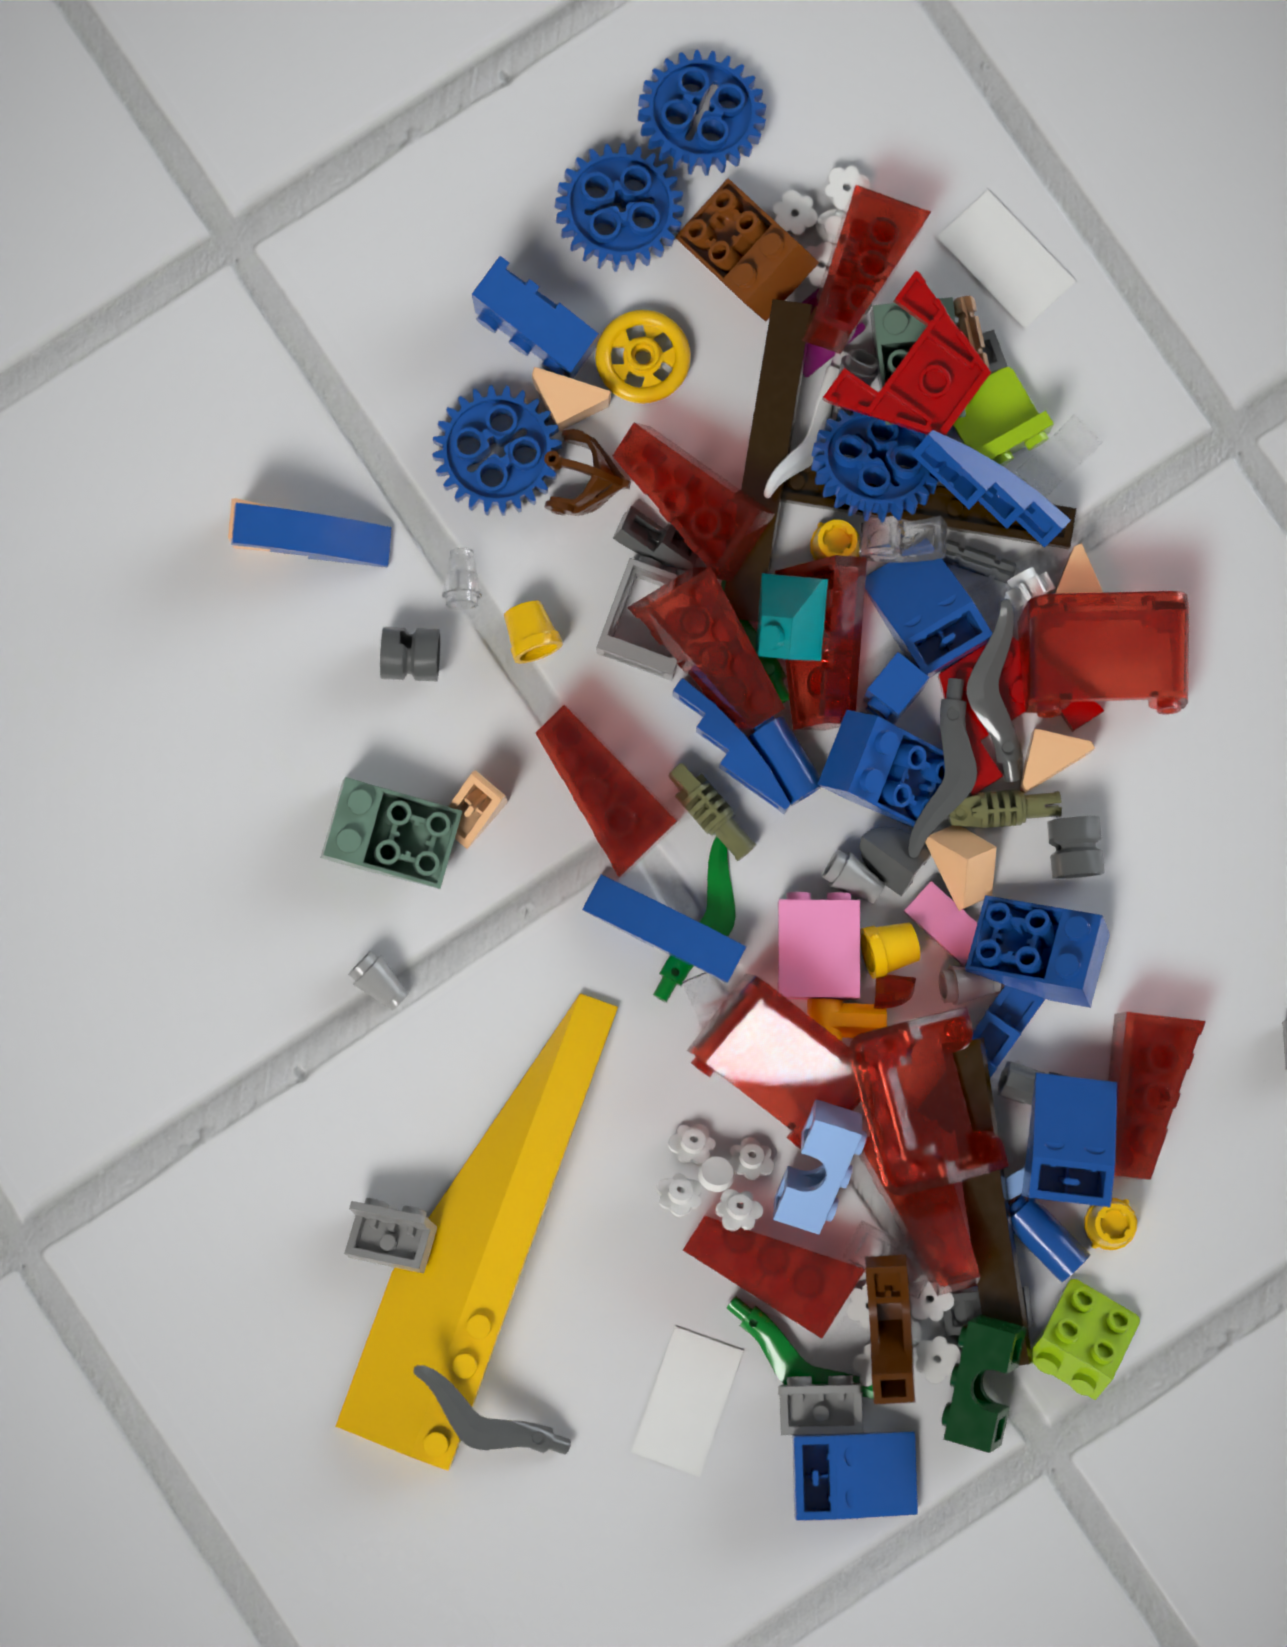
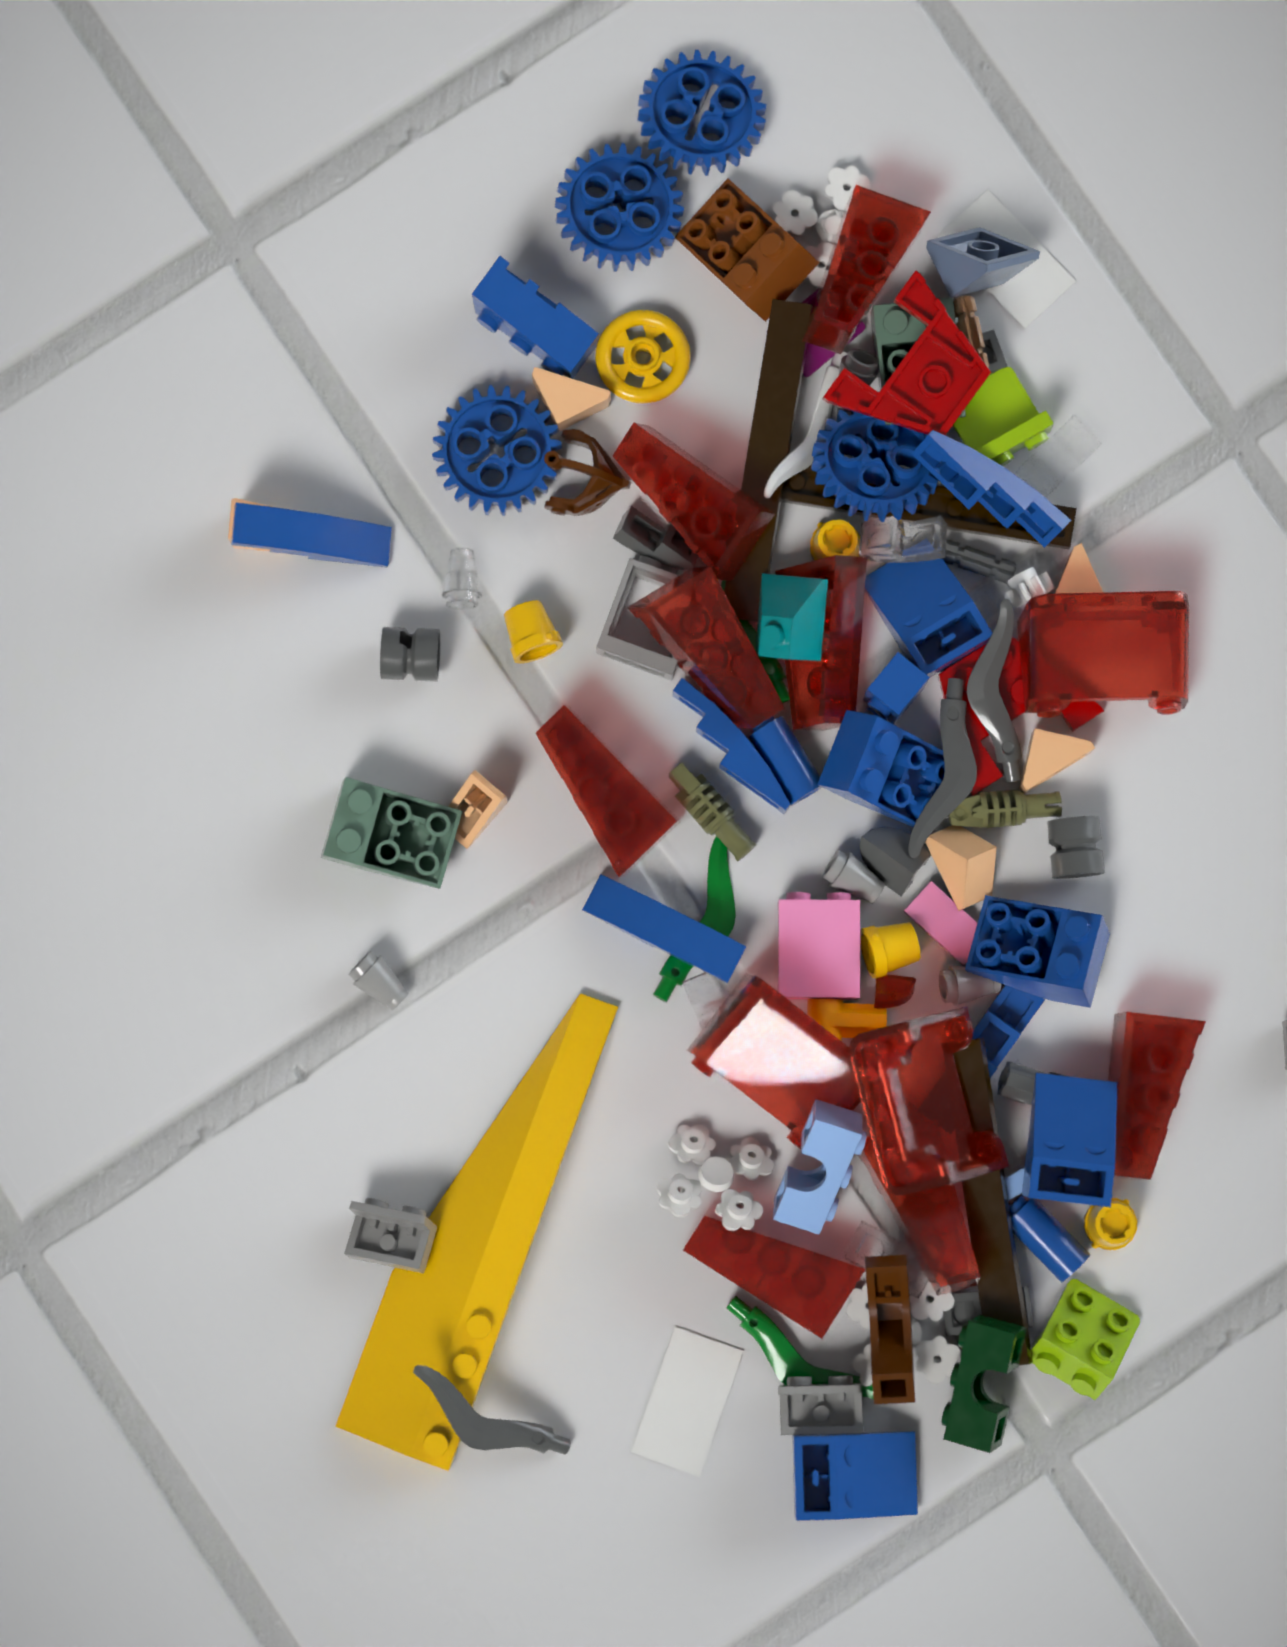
(978, 260): none -> sand blue slope

